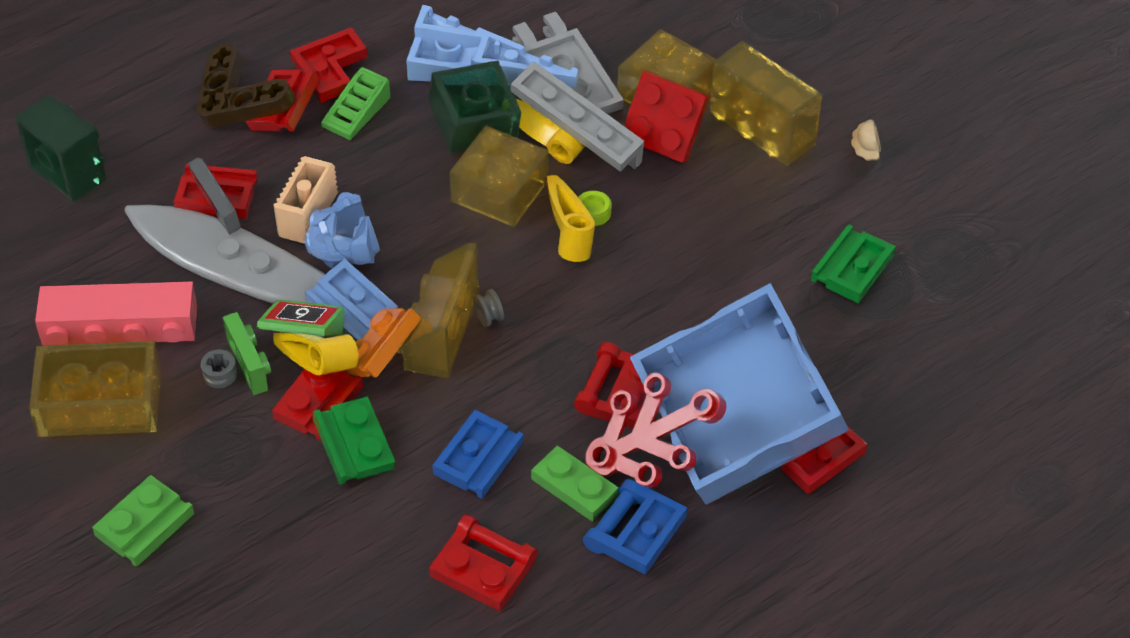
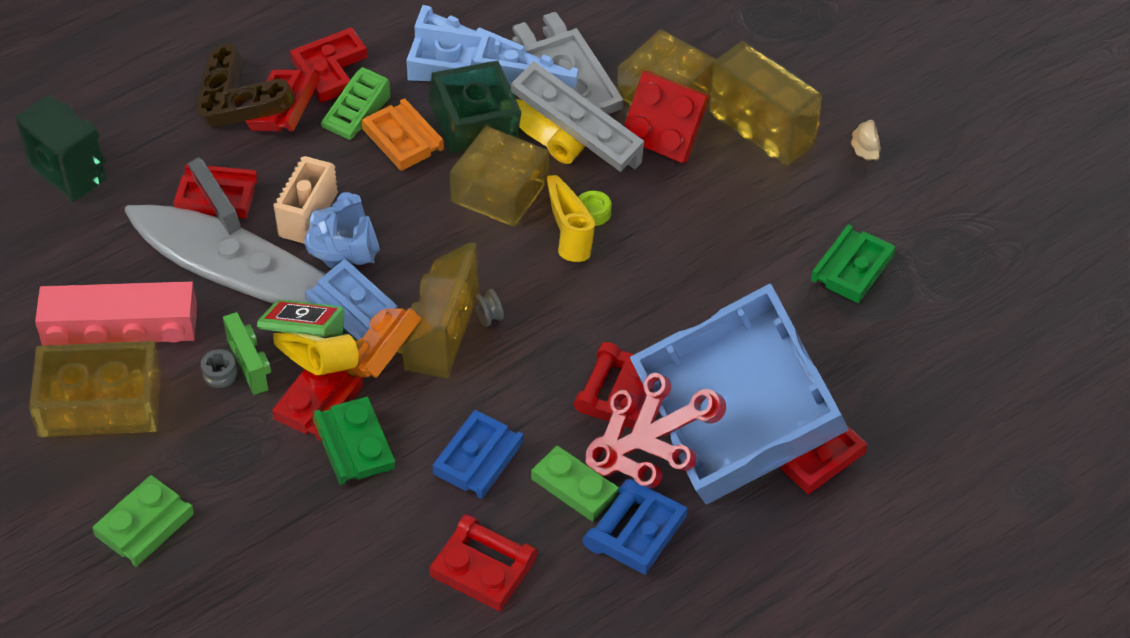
(402, 134): none -> orange plate

